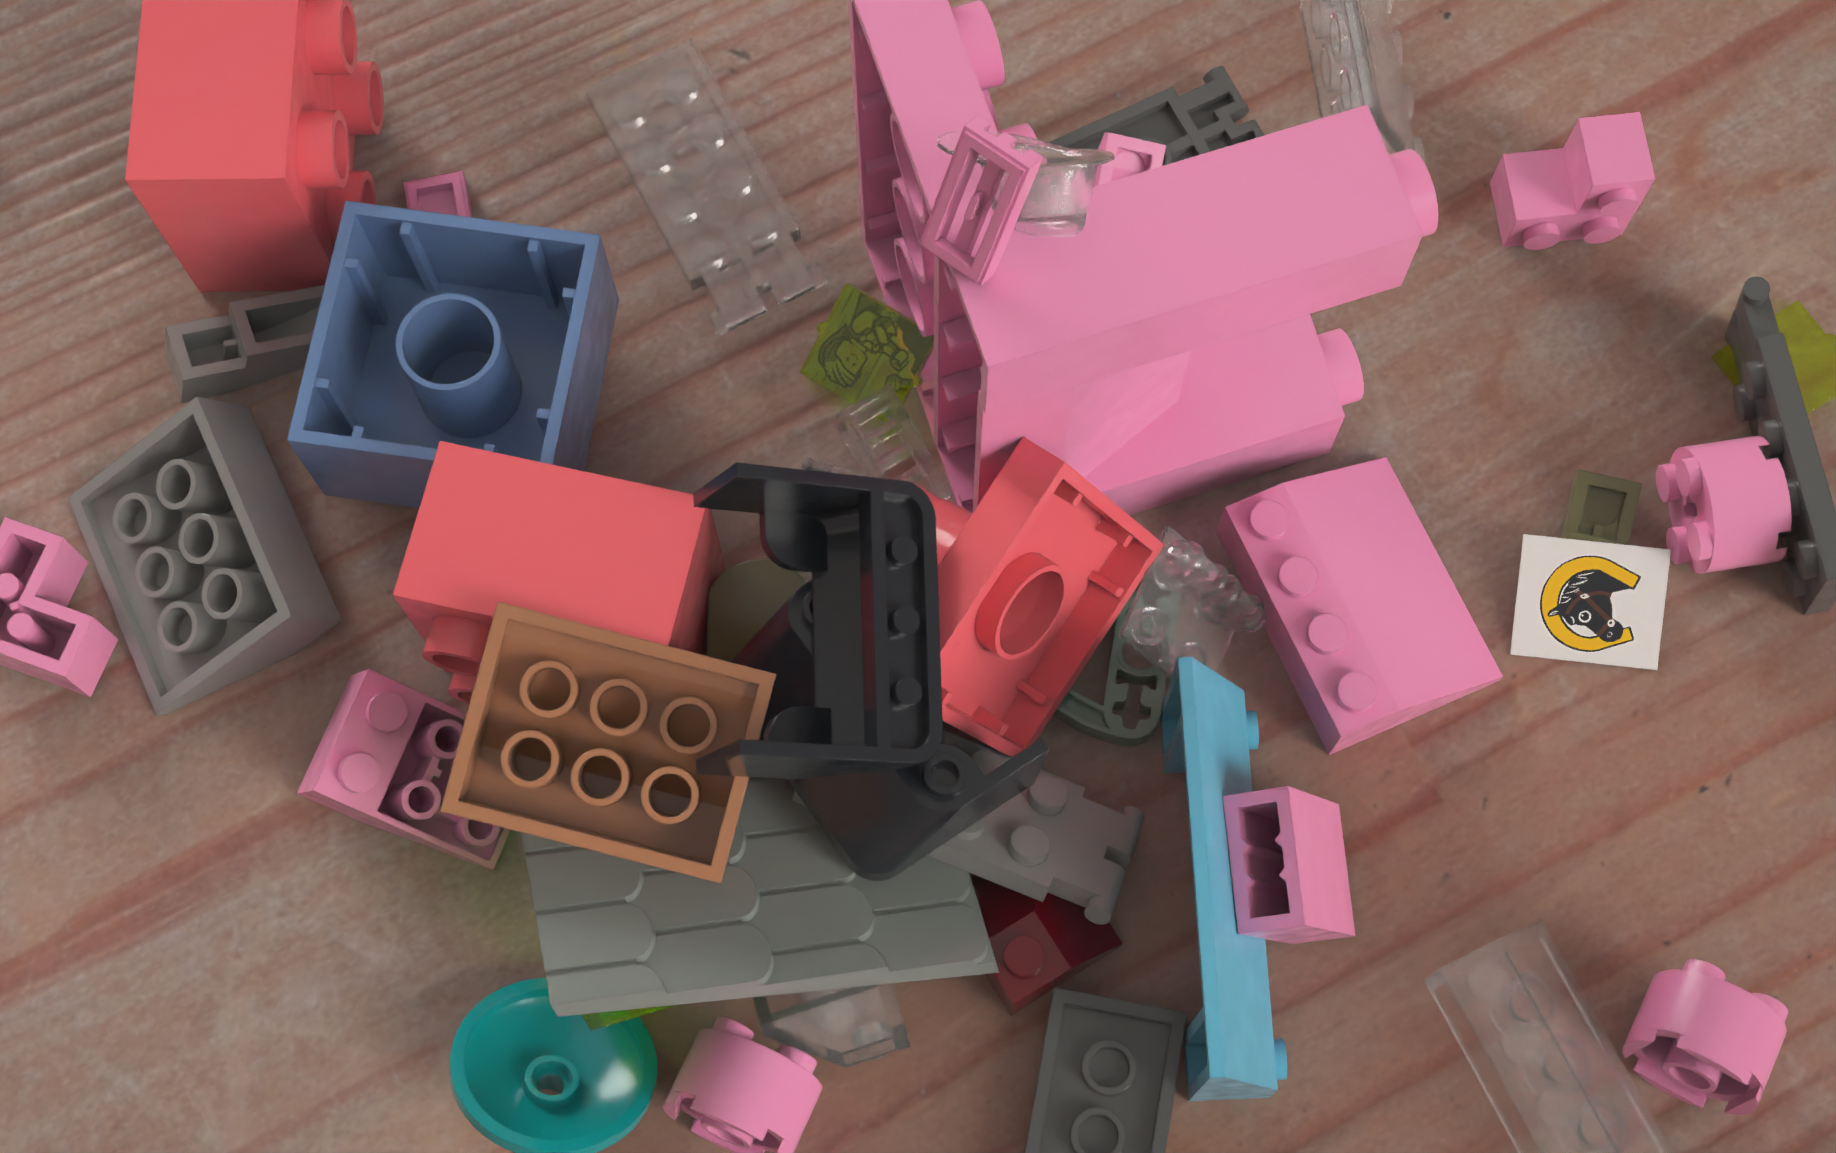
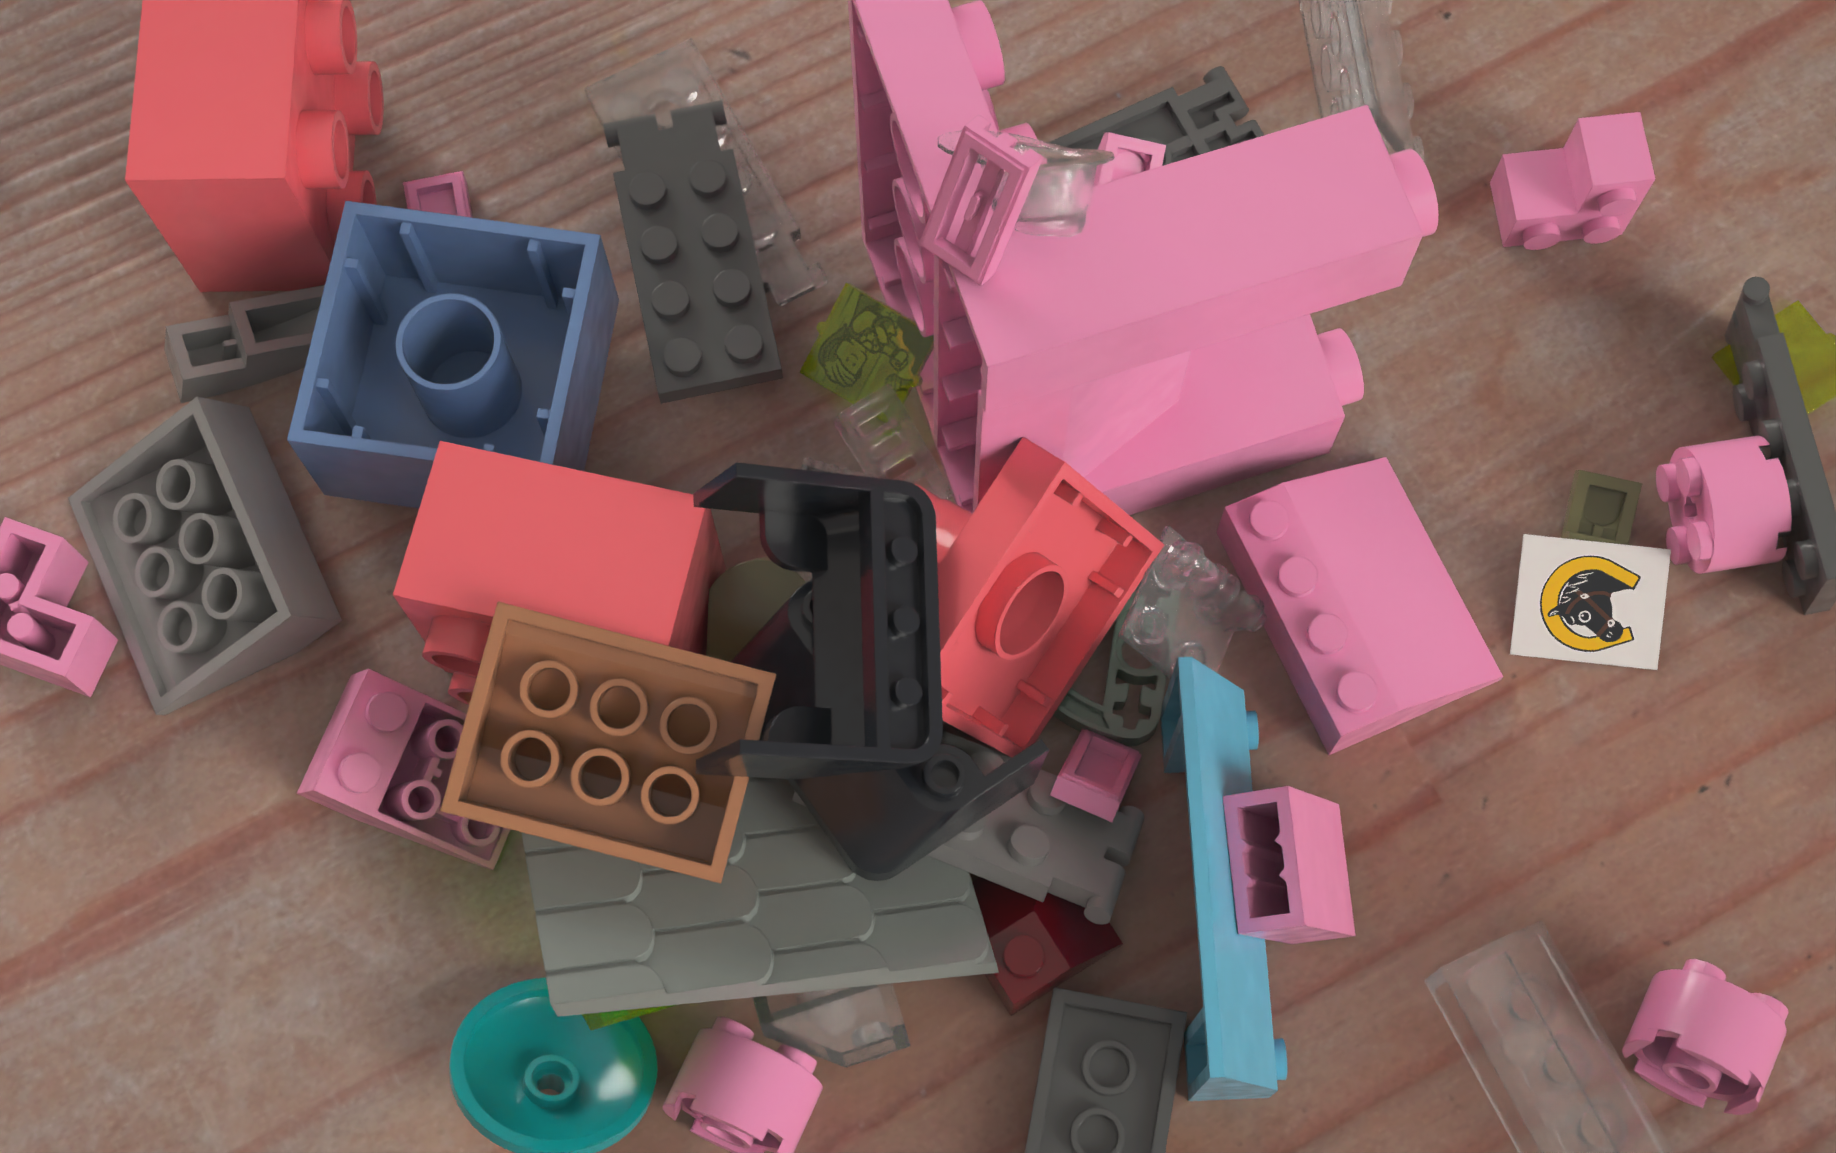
(692, 255): none -> dark grey hinge
(1096, 774): none -> bright pink tile

